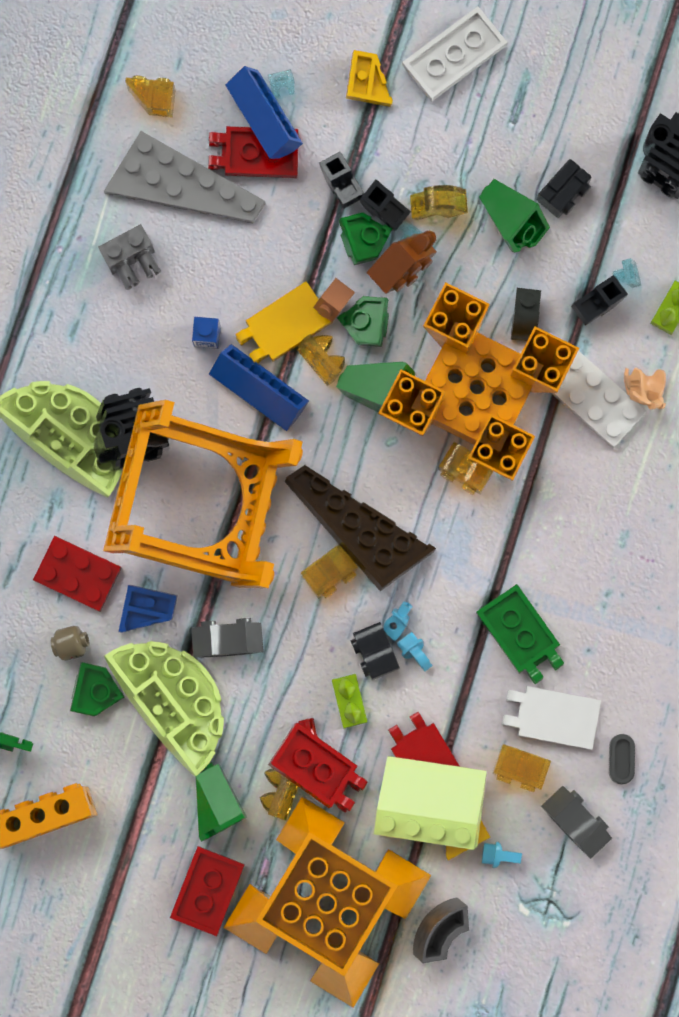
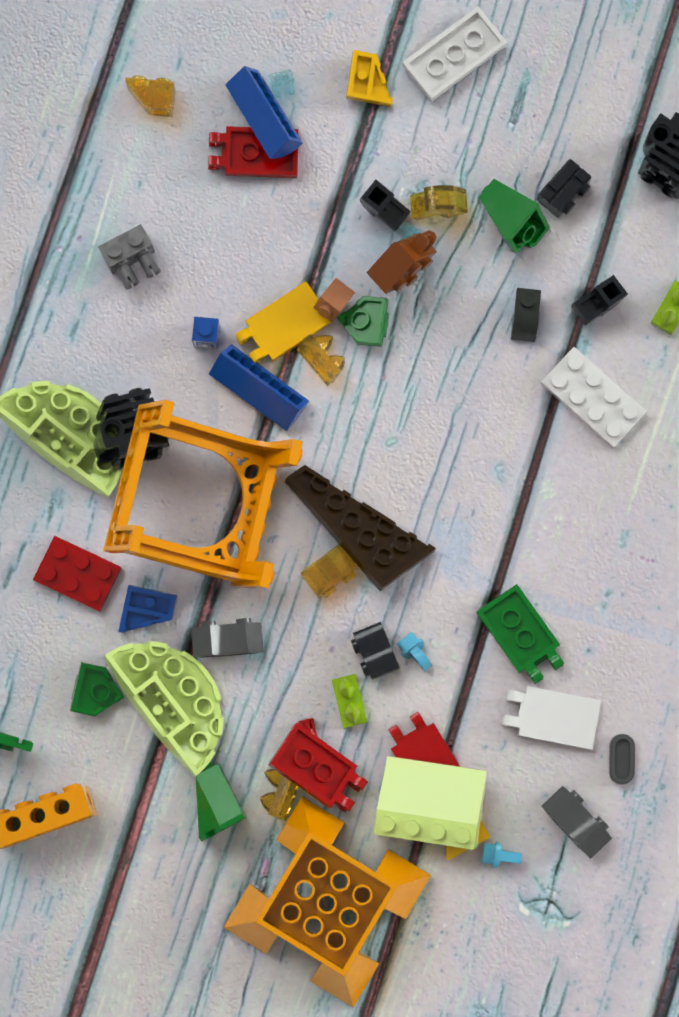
(69, 643): dark tan head -> none
(173, 180): light grey wing -> none
(207, 891): red plate -> none
(341, 180): brick -> none
(363, 237): green plate -> none
(370, 382): green slope -> none
(401, 618): medium azure piece -> none
(436, 401): light orange slope -> none
(439, 930): flat silver brick -> none
(459, 468): clear yellow brick -> none
(521, 767): clear yellow brick -> none
(628, 274): clear light blue tile -> none
(645, 388): light nougat helmet -> none

